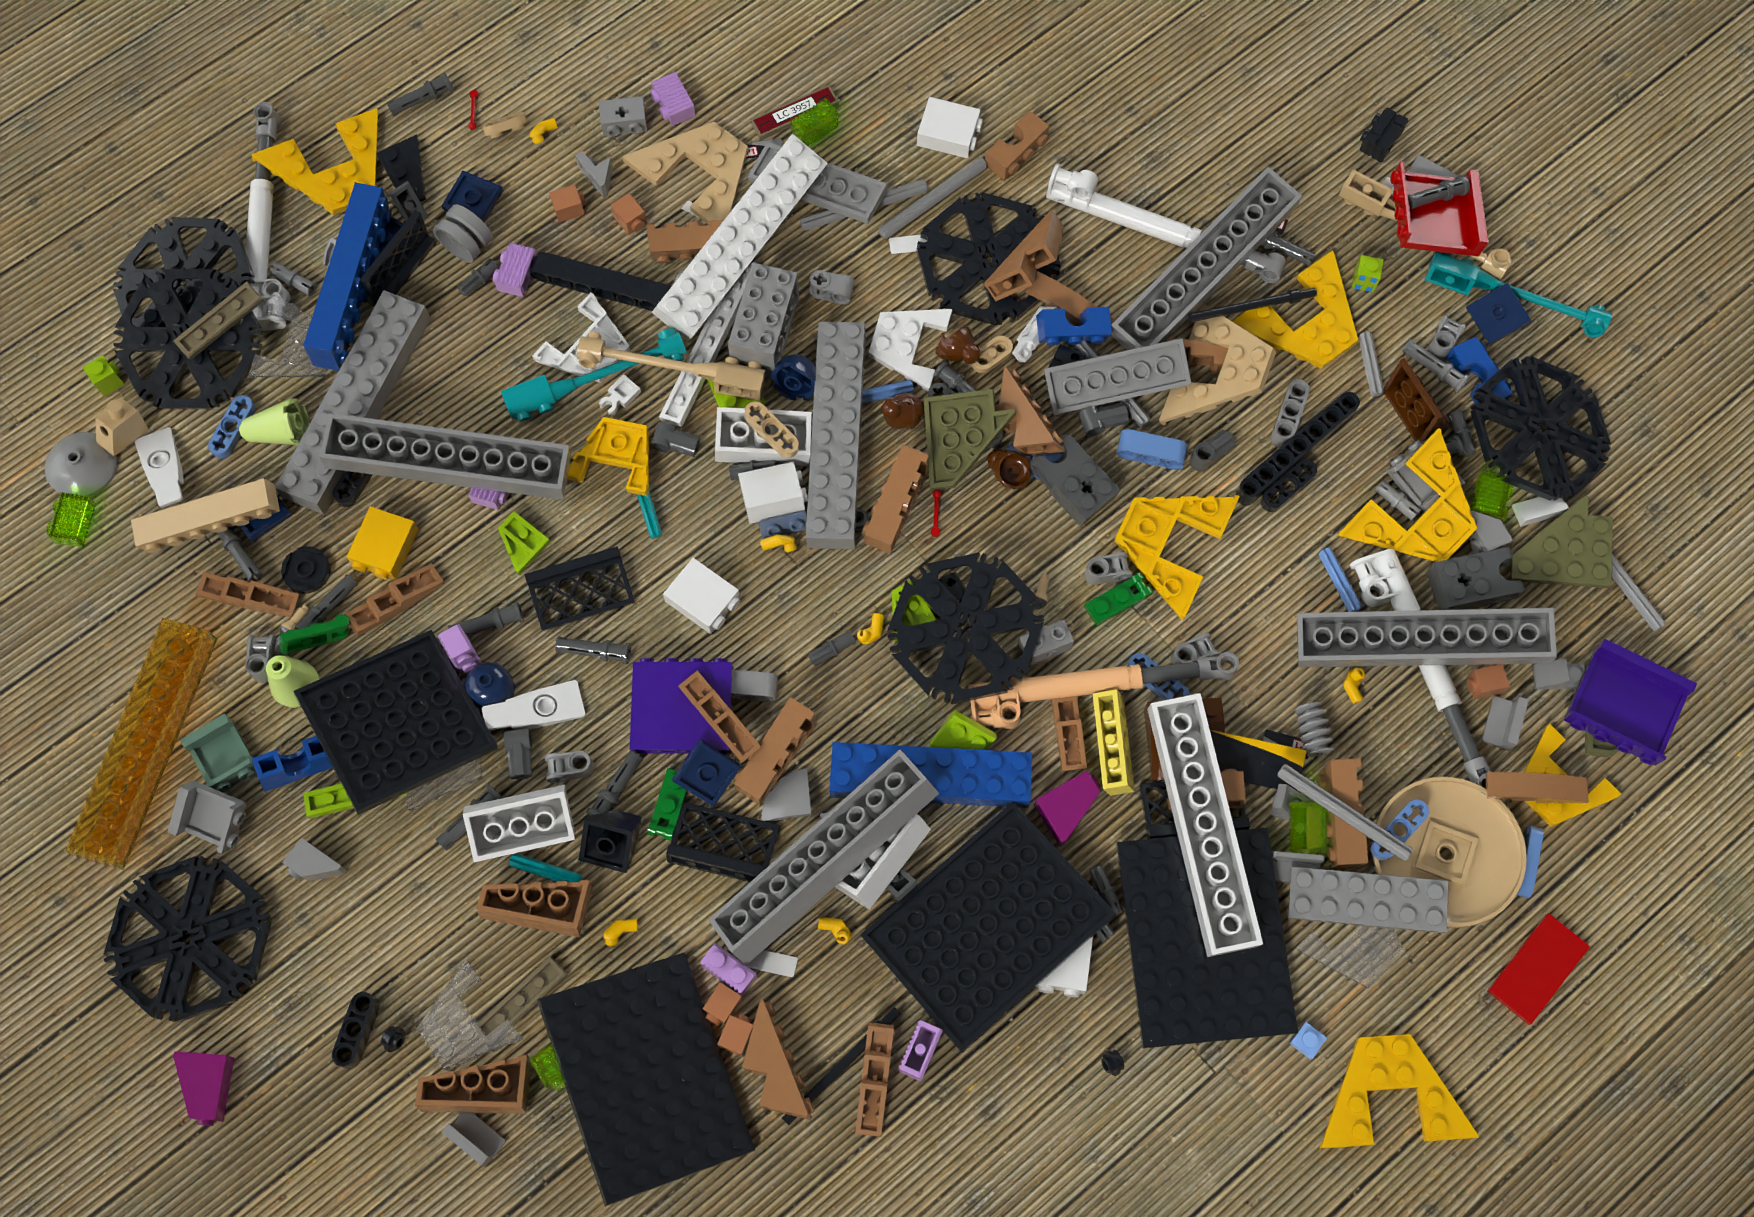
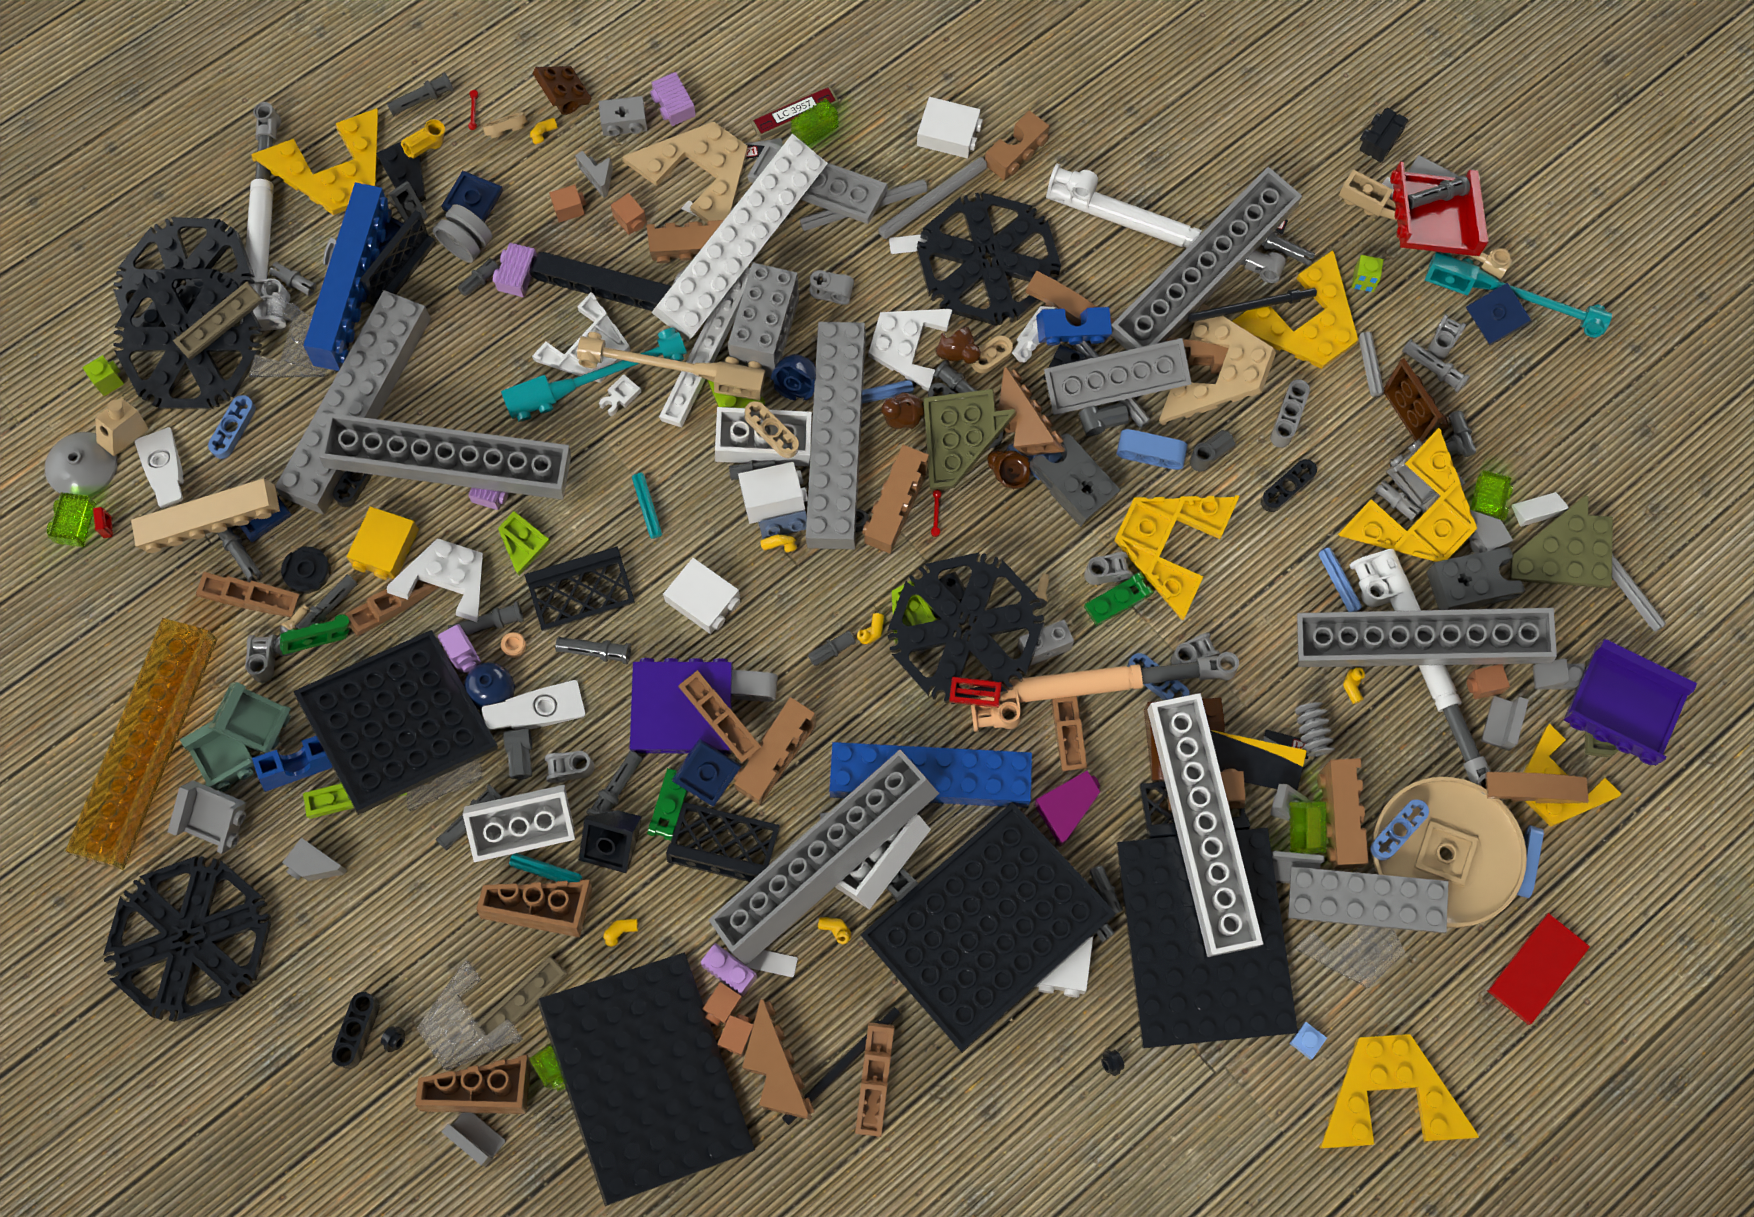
(103, 522): none -> red tile
(204, 1084): magenta slope -> none
(250, 718): none -> sand green panel
(279, 424): yellowish green cone -> none
(287, 675): yellowish green cone -> none
(424, 139): none -> yellow piece
(446, 567): none -> white wing
(513, 645): none -> light nougat tile
(562, 87): none -> reddish brown plate
(618, 445): yellow wing -> none
(669, 438): dark grey piece -> none
(788, 798): light grey brick -> none
(920, 1050): lavender brick -> none
(962, 733): lime wing -> none
(977, 702): none -> red tile
(1032, 253): medium nougat slope -> none
(1113, 742): light yellow brick -> none
(1305, 441): black beam -> none
(1345, 812): light grey axle -> none
(1473, 358): blue arch -> none
(1556, 434): black plate -> none

